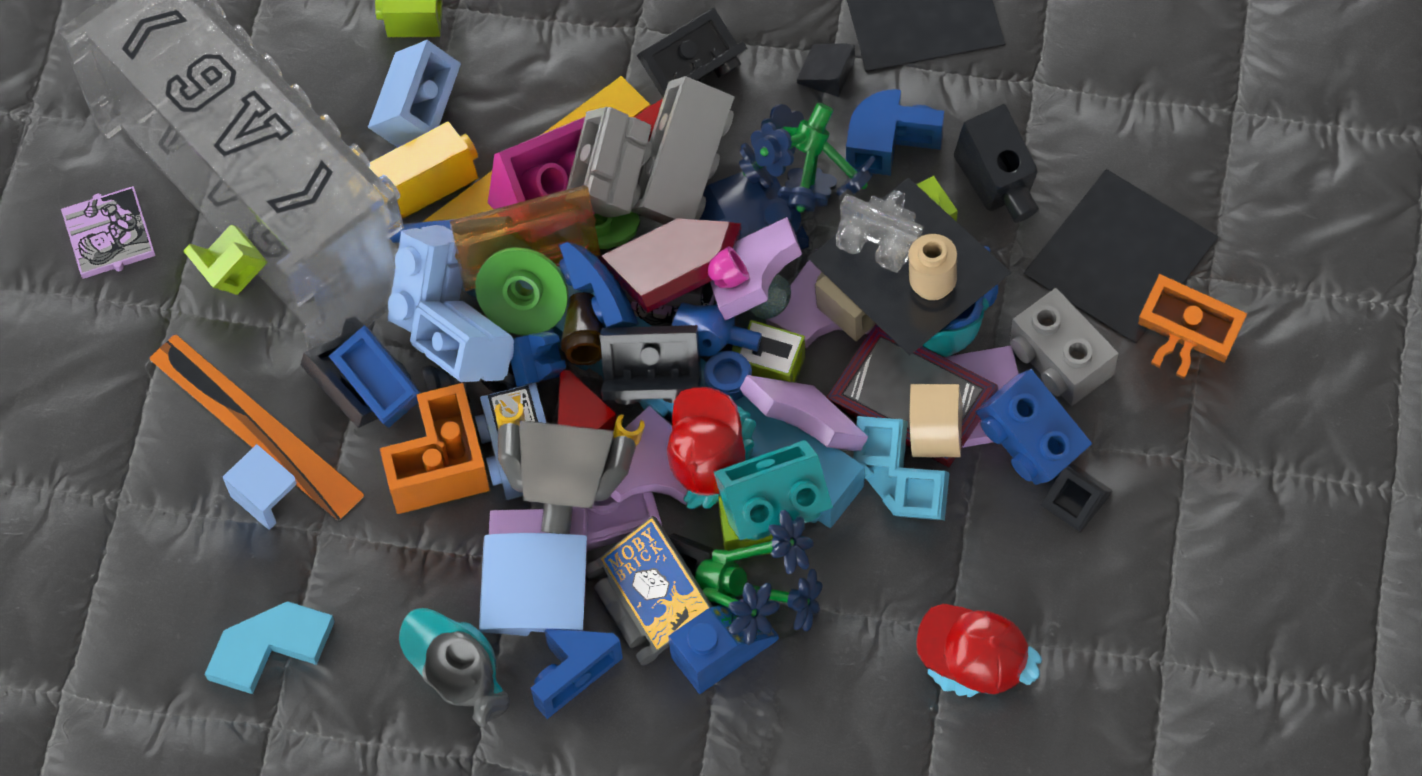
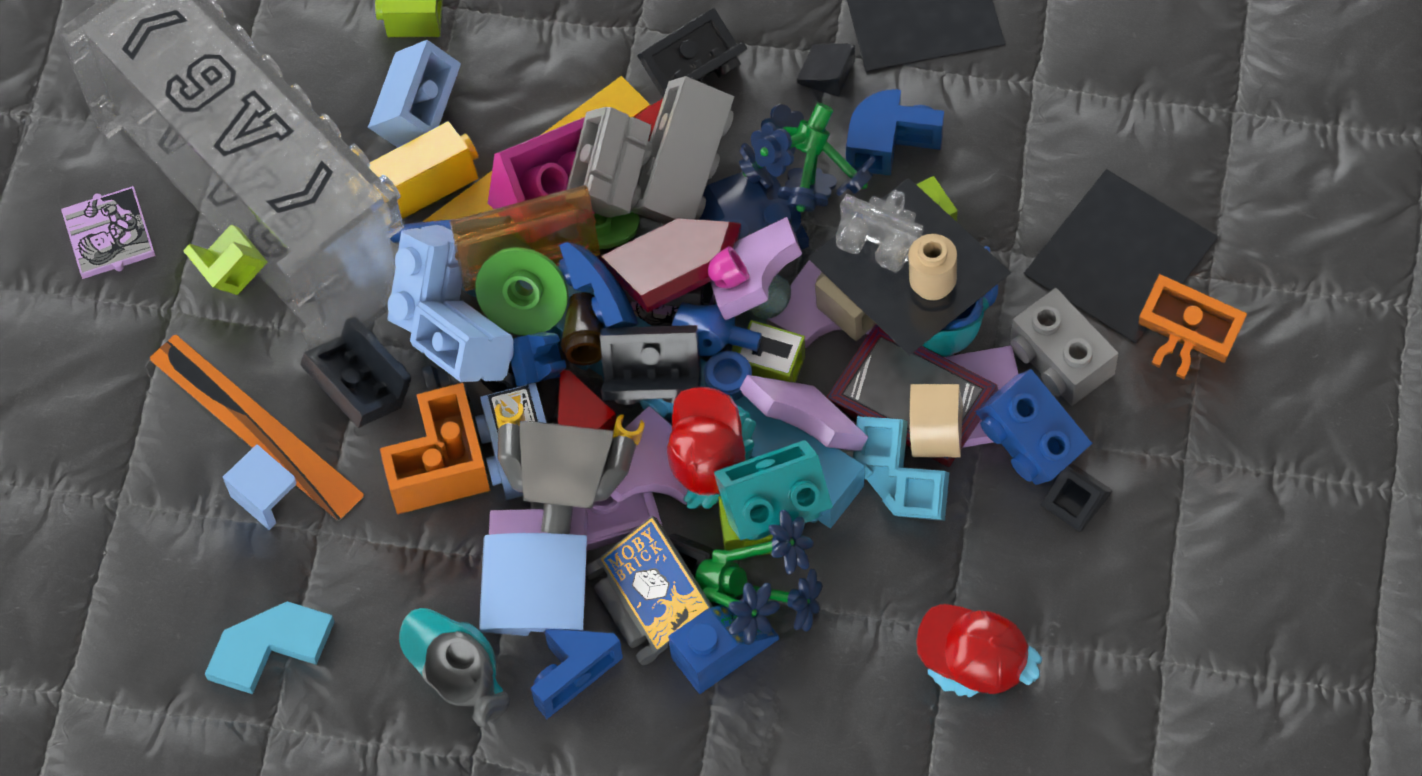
(376, 376): blue tile -> none
(998, 163): black torso -> none

